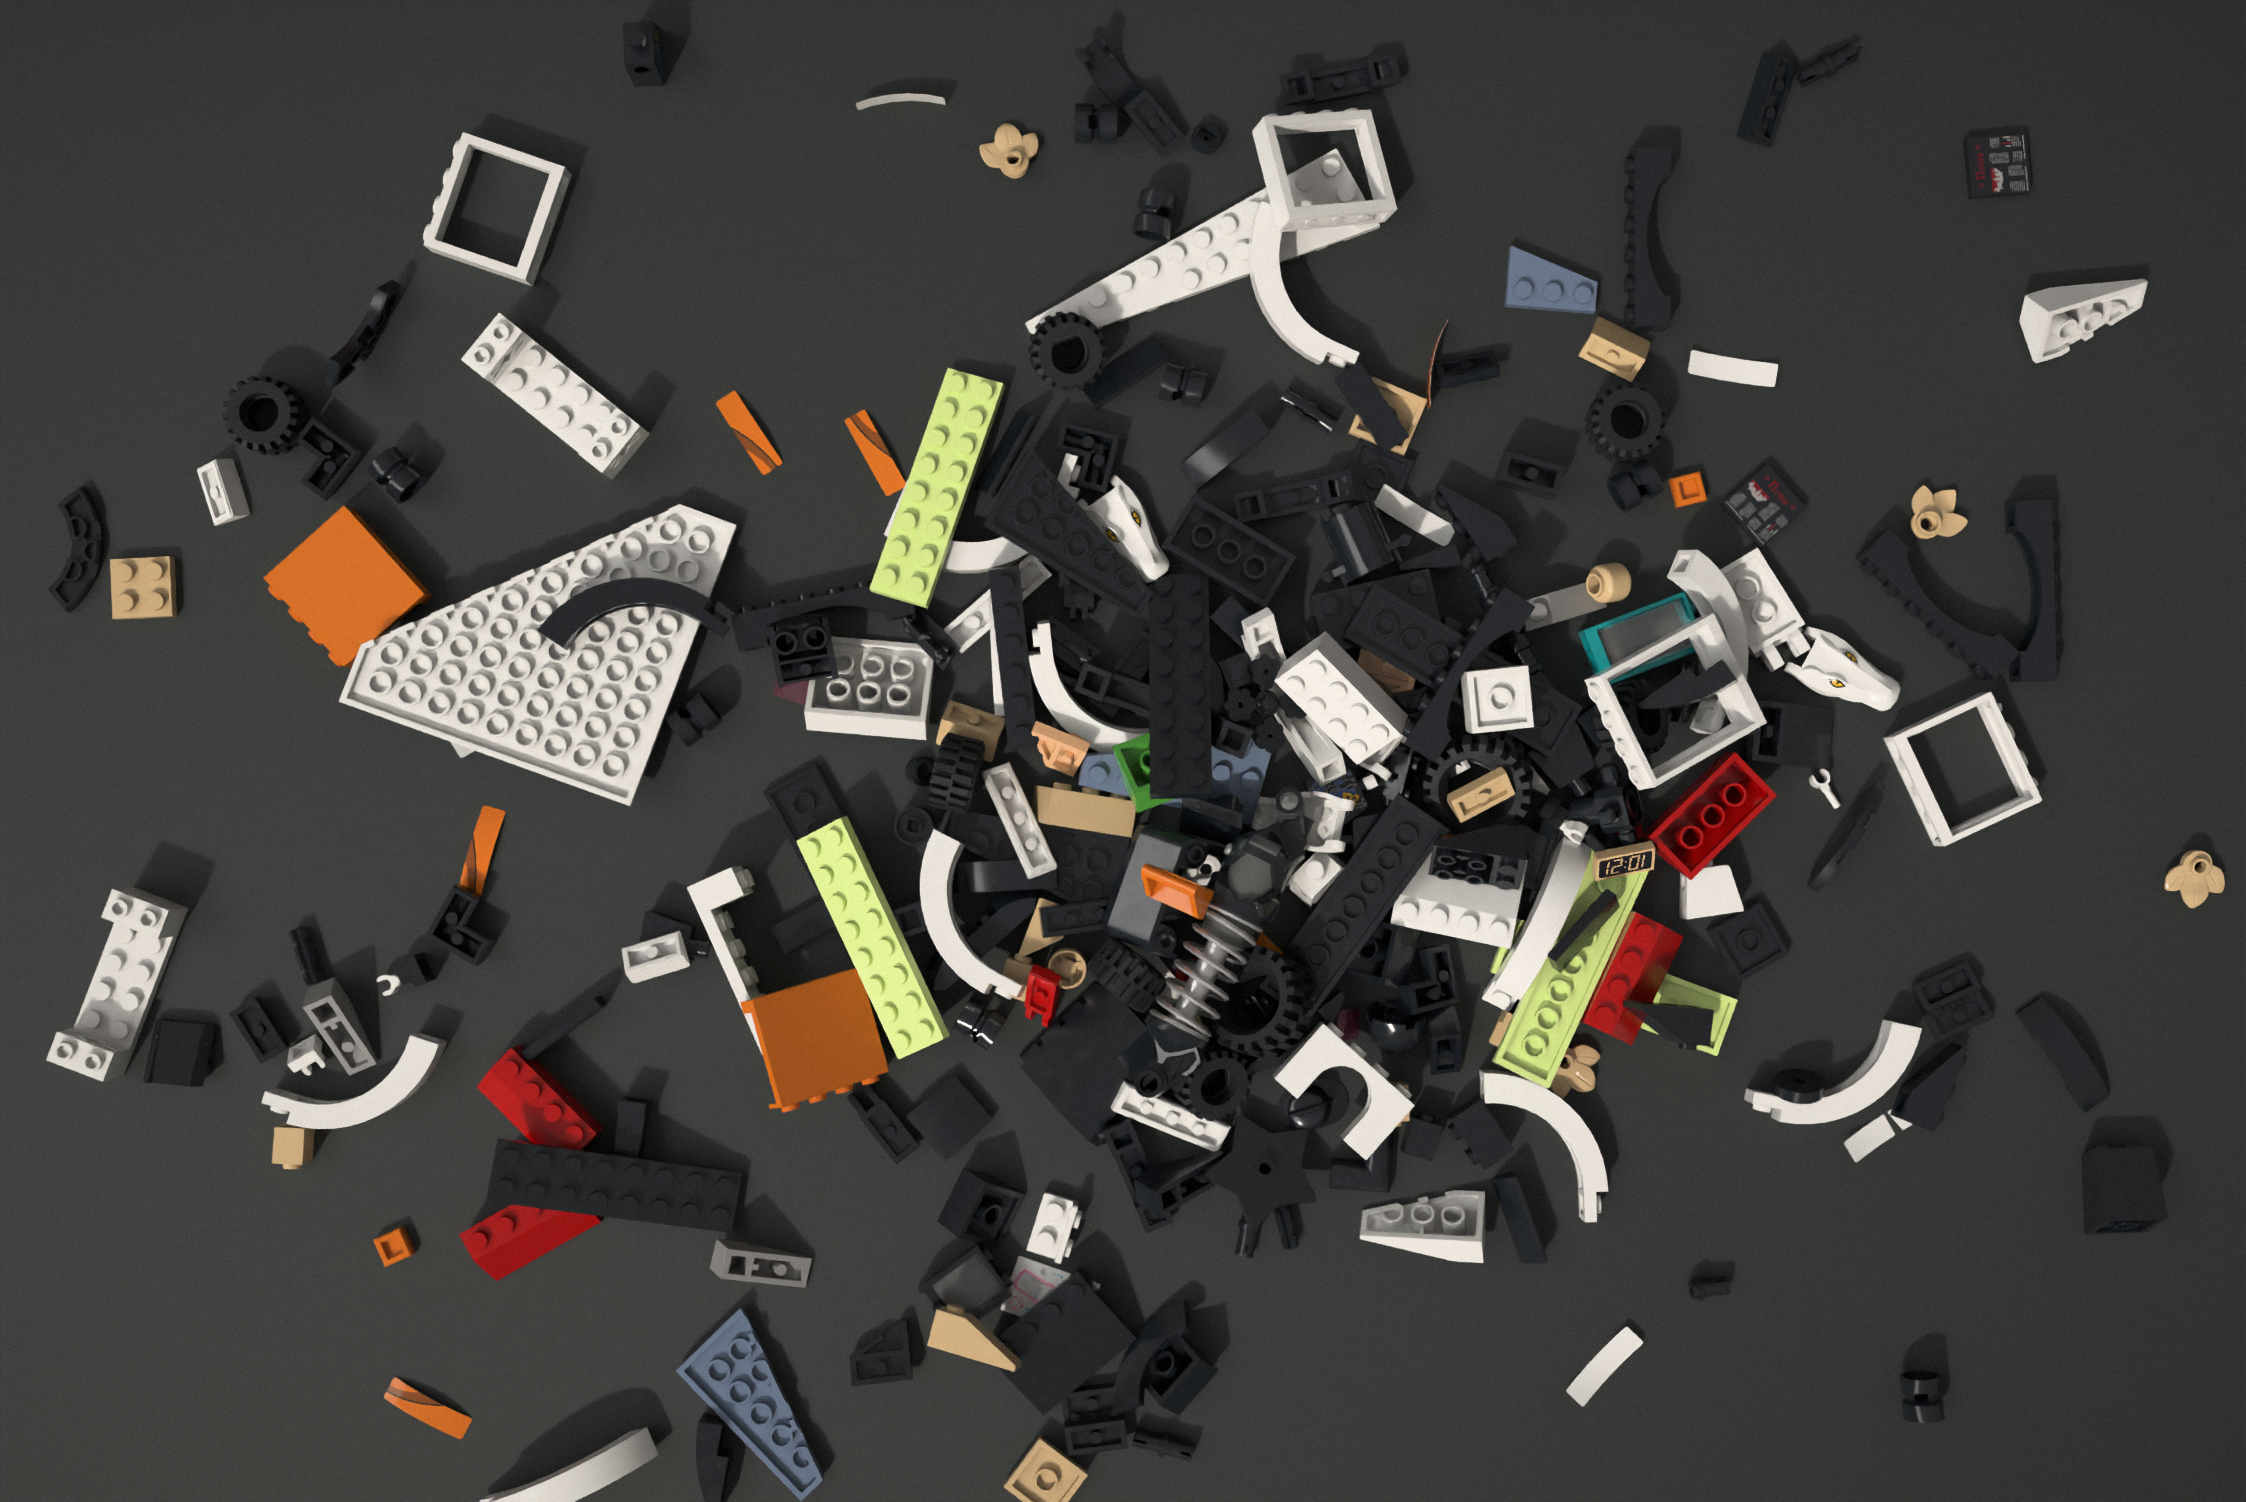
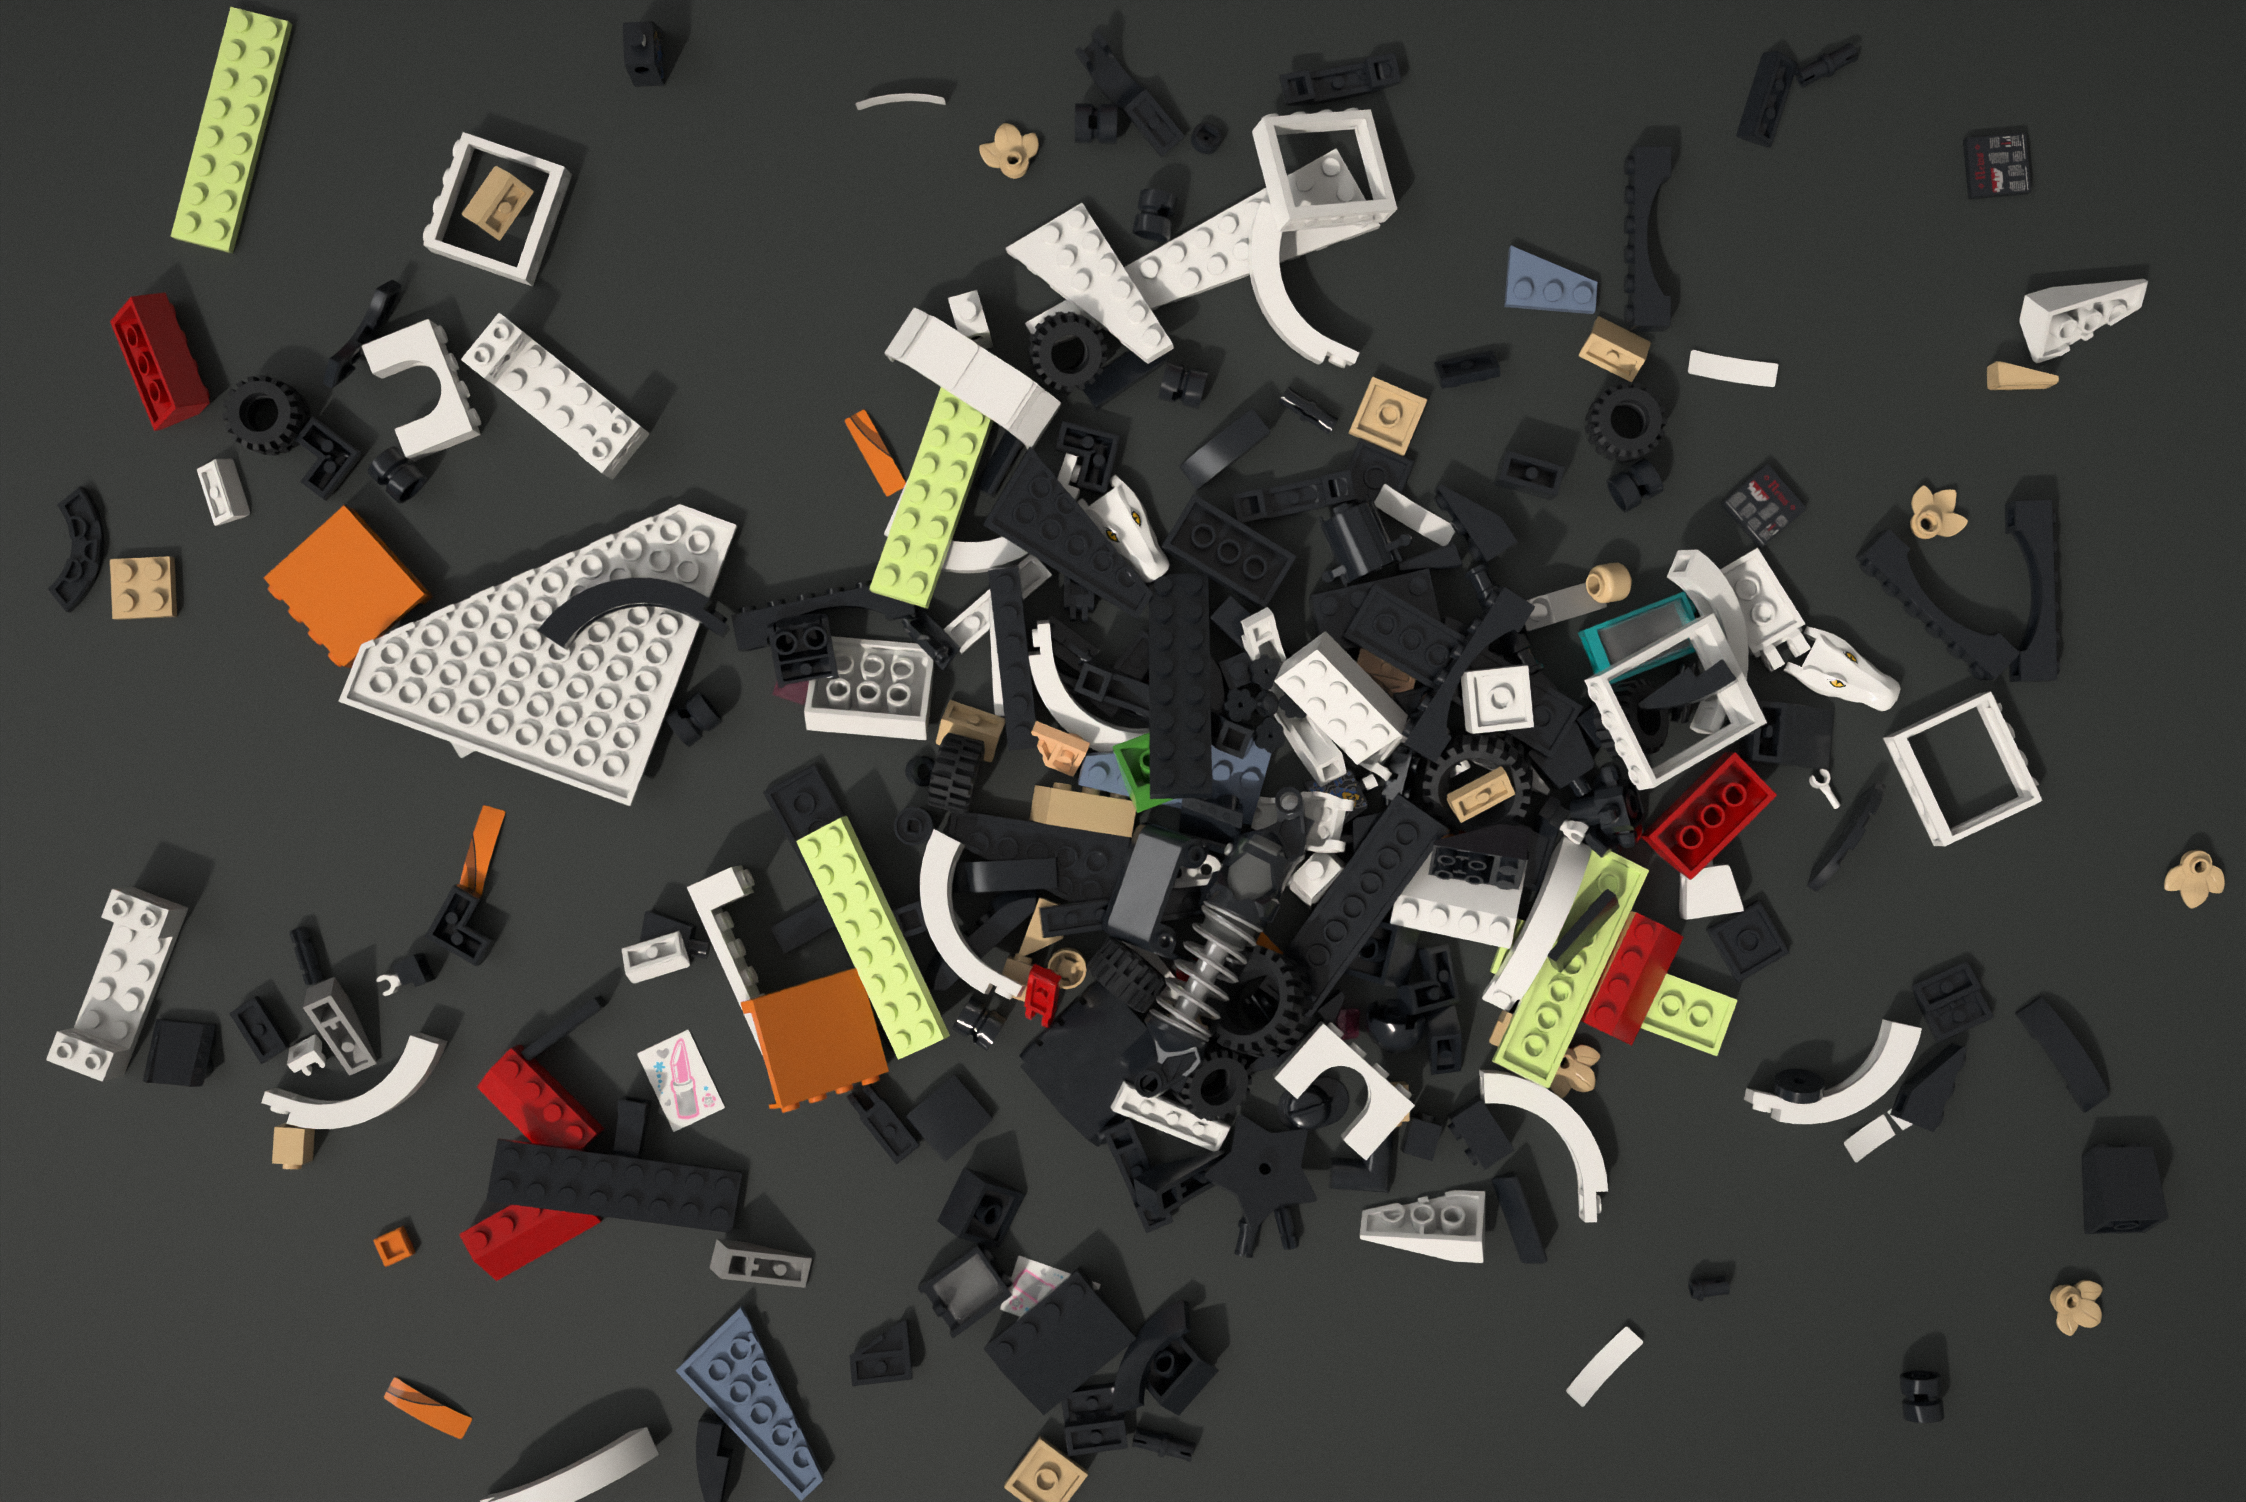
(159, 360): none -> red slope
(231, 130): none -> yellowish green plate
(452, 418): none -> white arch
(497, 202): none -> tan panel
(680, 1080): none -> white sticker
(748, 432): orange sticker -> none
(968, 1337): tan slope -> none
(971, 318): none -> white torso
(974, 376): none -> white windscreen
(1019, 820): white tile -> none
(1053, 1226): white bracket -> none
(1087, 273): none -> white wing
(1176, 891): orange tile -> none
(1371, 407): black tile -> none
(1429, 372): orange sticker -> none
(1623, 861): tile -> none
(1675, 1022): black slope -> none
(1687, 489): orange tile -> none
(2013, 377): none -> tan slope
(2076, 1305): none -> tan plate

